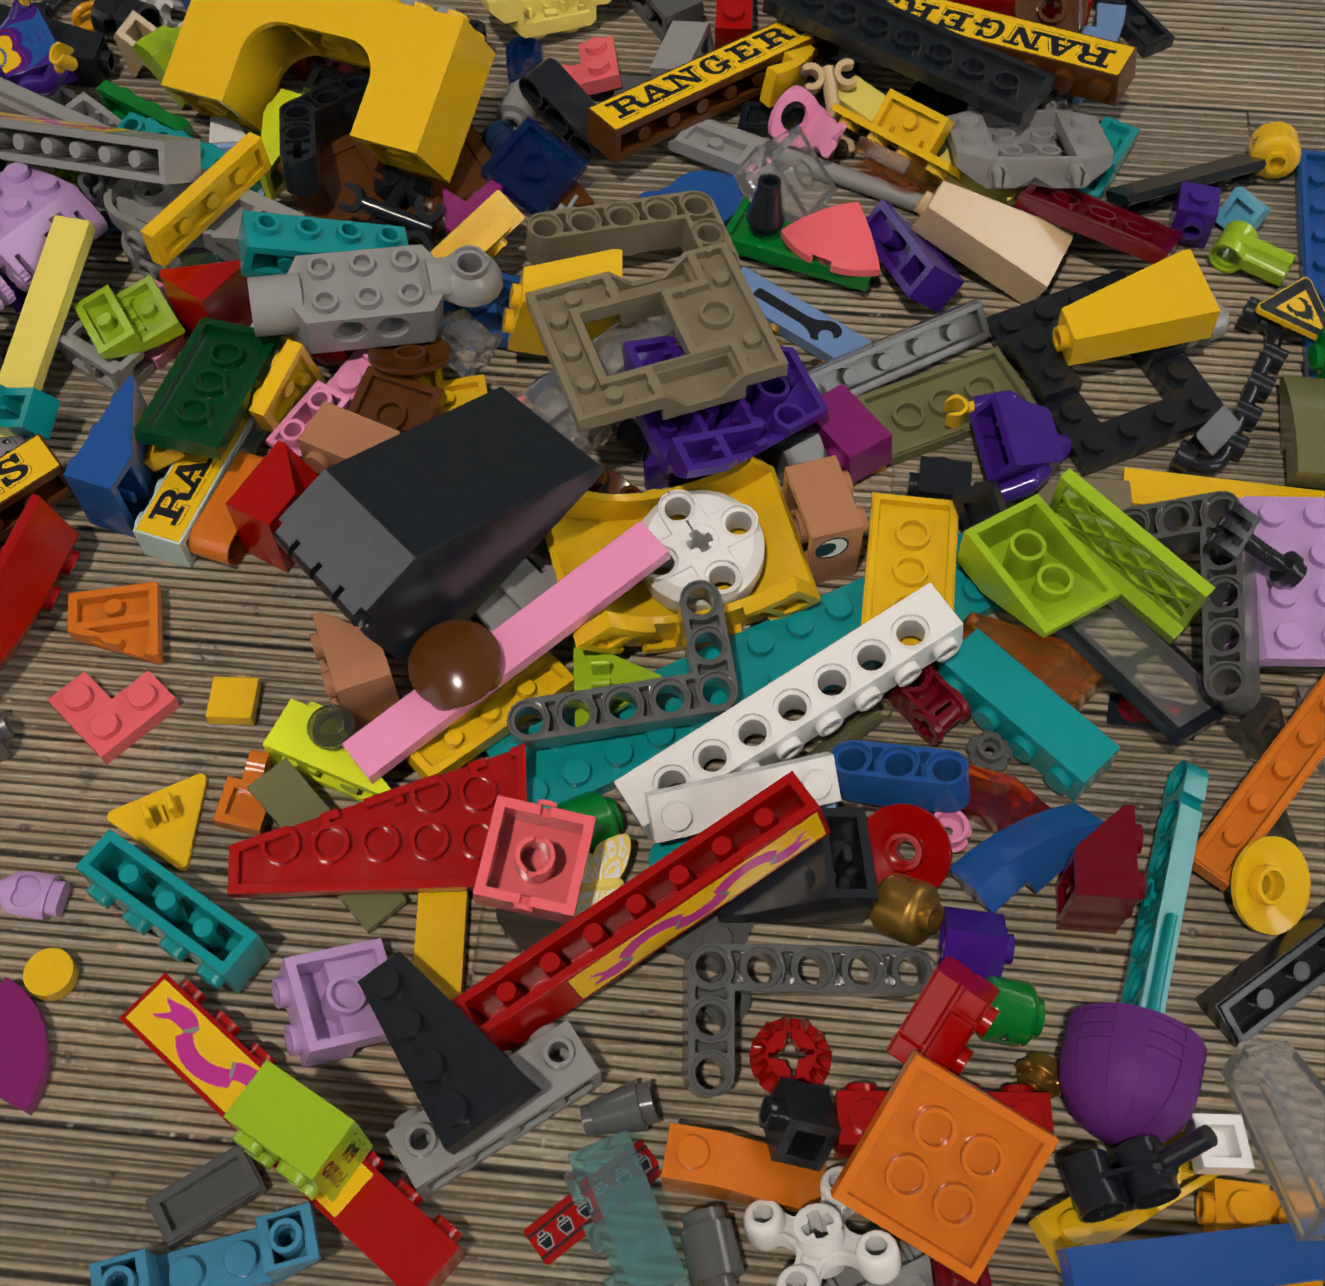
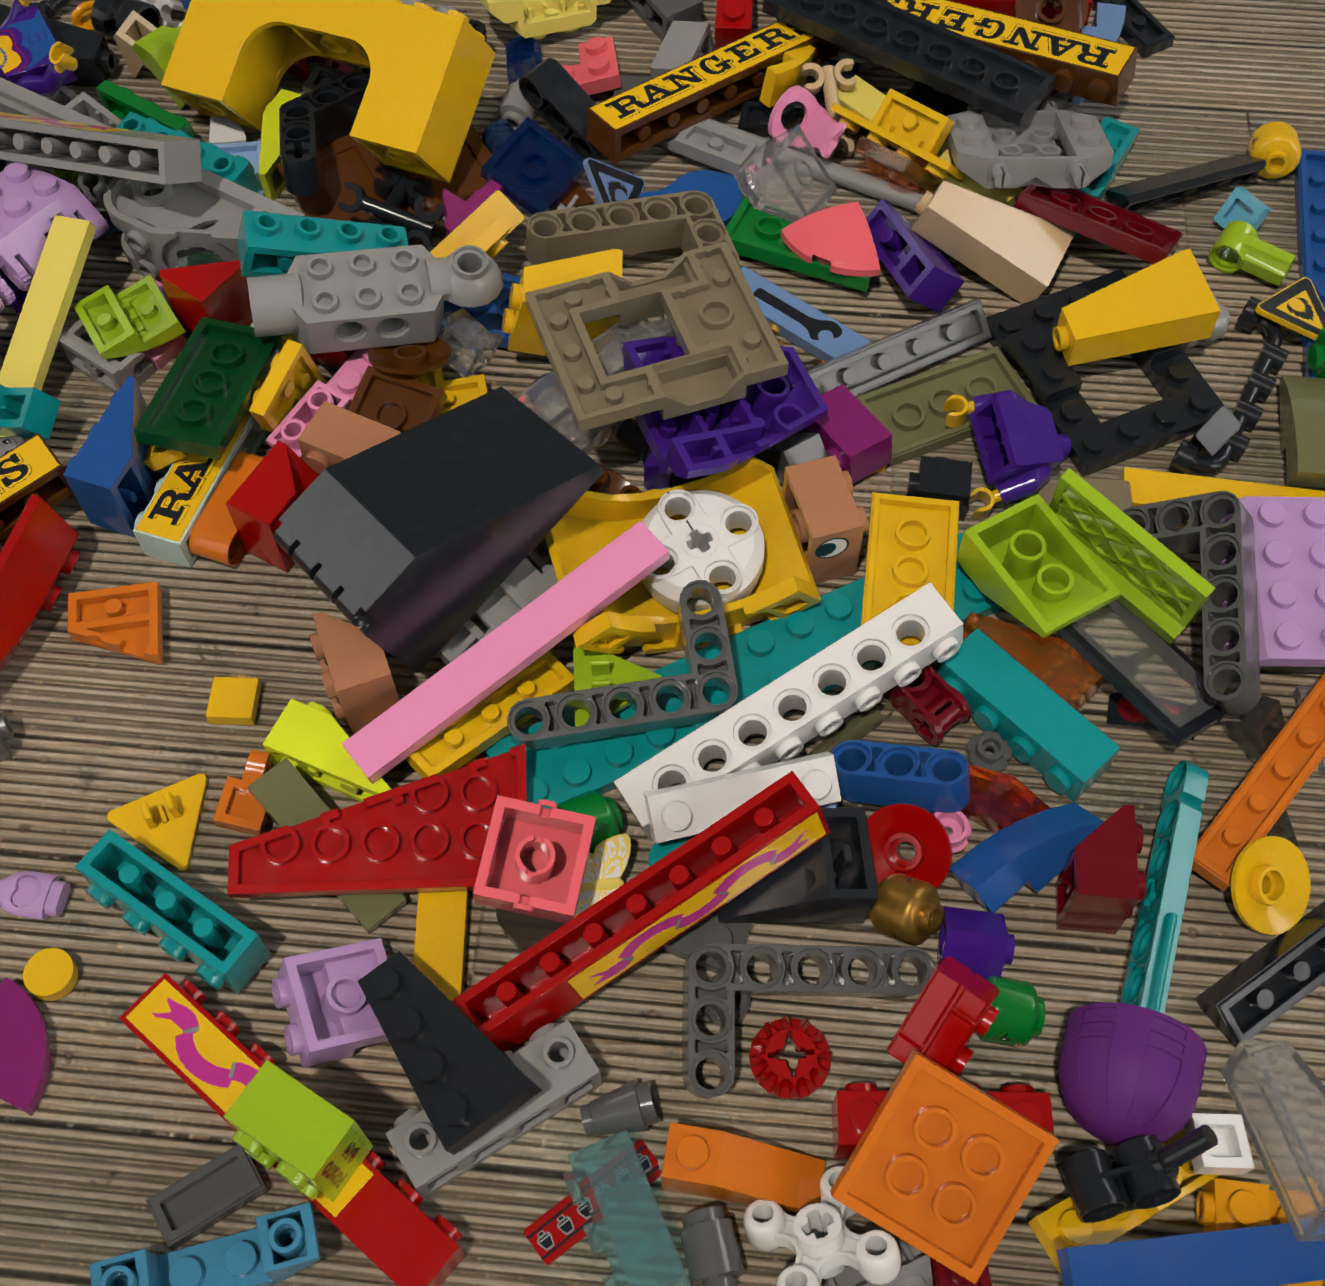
(114, 723): coral plate -> none
(206, 199): yellow plate -> none
(331, 727): clear smoke plate -> none
(455, 664): reddish brown dish -> none
(612, 183): none -> piece
(766, 208): black cone -> none
(799, 1123): black brick -> none
(978, 502): black tile -> none
(1040, 1072): pearl gold plate -> none
(1195, 213): dark purple brick -> none
(1285, 568): black hinge -> none

